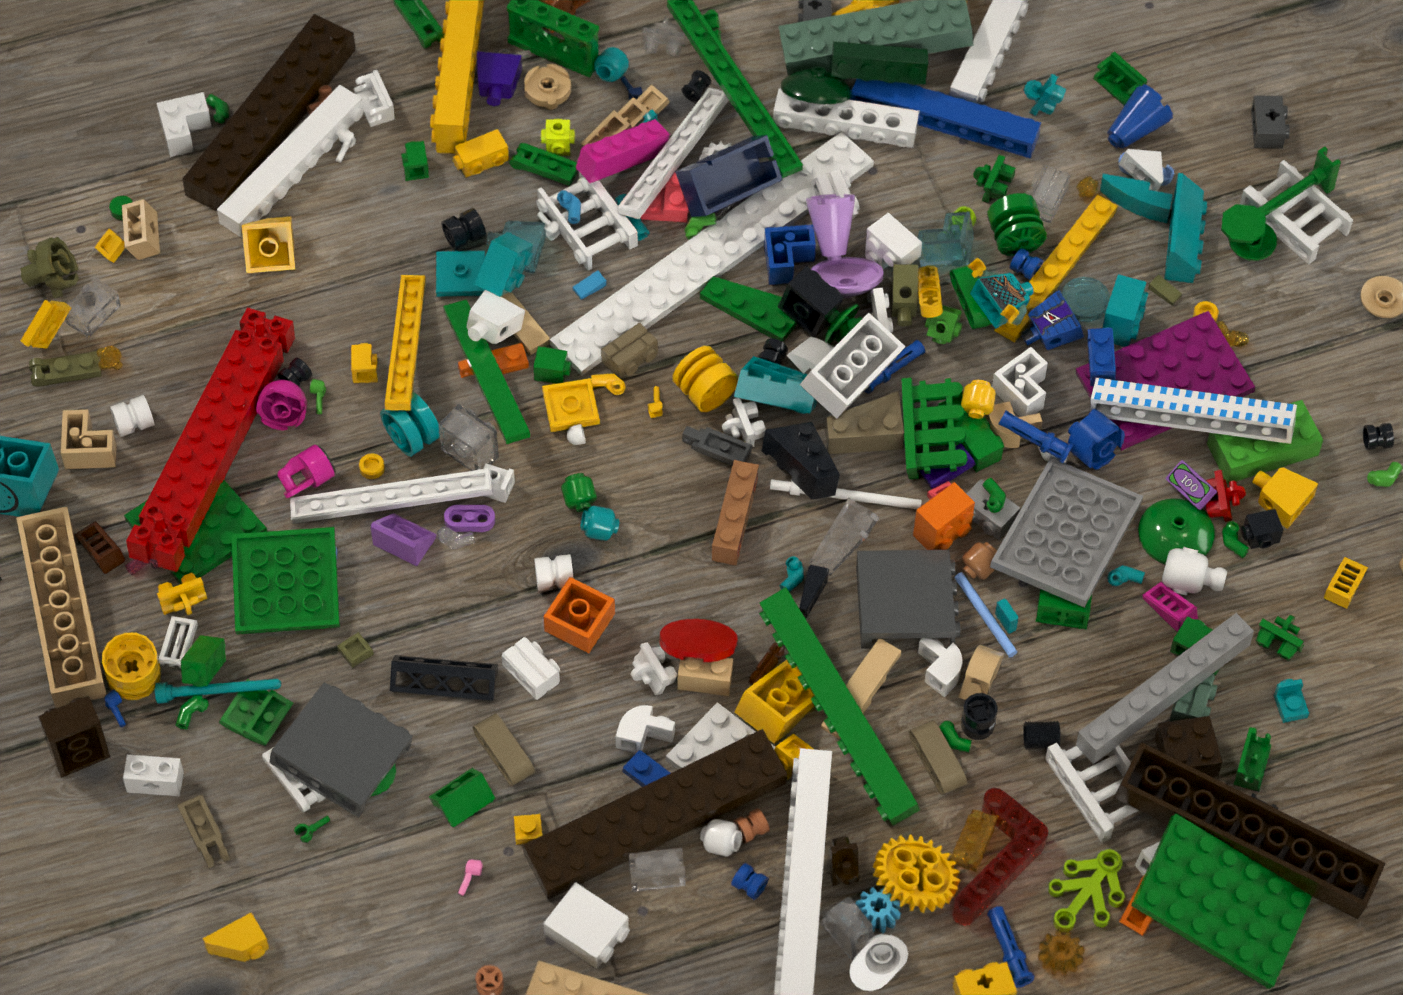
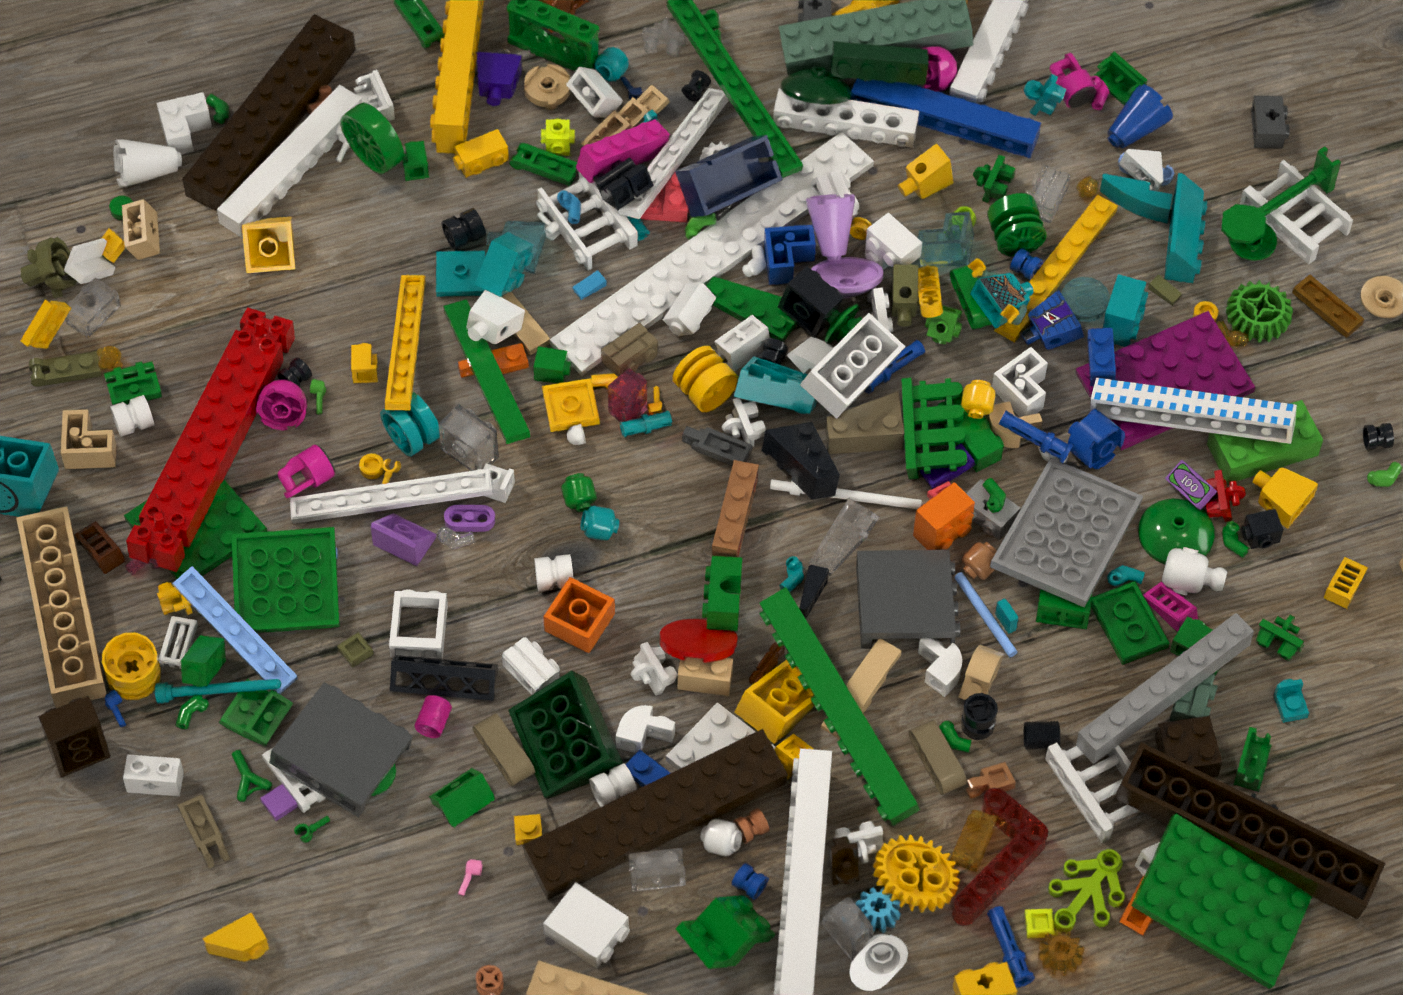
(87, 262): none -> white panel
(133, 387): none -> green plate
(143, 161): none -> white cone
(234, 629): none -> light blue plate
(248, 777): none -> green piece
(279, 802): none -> medium lavender tile
(372, 138): none -> green piece
(388, 472): none -> yellow hand
(418, 646): none -> white window
(433, 716): none -> dark pink piece
(565, 735): none -> dark green slope
(594, 92): none -> white brick
(612, 786): none -> white wheel
(623, 183): none -> black hips
(627, 396): none -> clear pink brick
(645, 423): none -> teal pin
(689, 309): none -> white brick
(722, 607): none -> green arch
(725, 931): none -> green bracket
(742, 342): none -> white hinge
(757, 264): none -> white arm
(859, 228): none -> yellow bush
(868, 839): none -> white hips
(927, 173): none -> yellow torso
(941, 69): none -> dark pink cylinder
(991, 777): none -> medium nougat plate
(1039, 922): none -> neon yellow tile
(1078, 84): none -> dark pink piece
(1101, 94): none -> dark pink arm
(1129, 623): none -> green tile
(1247, 301): none -> bright green gear
(1328, 306): none -> pearl gold plate

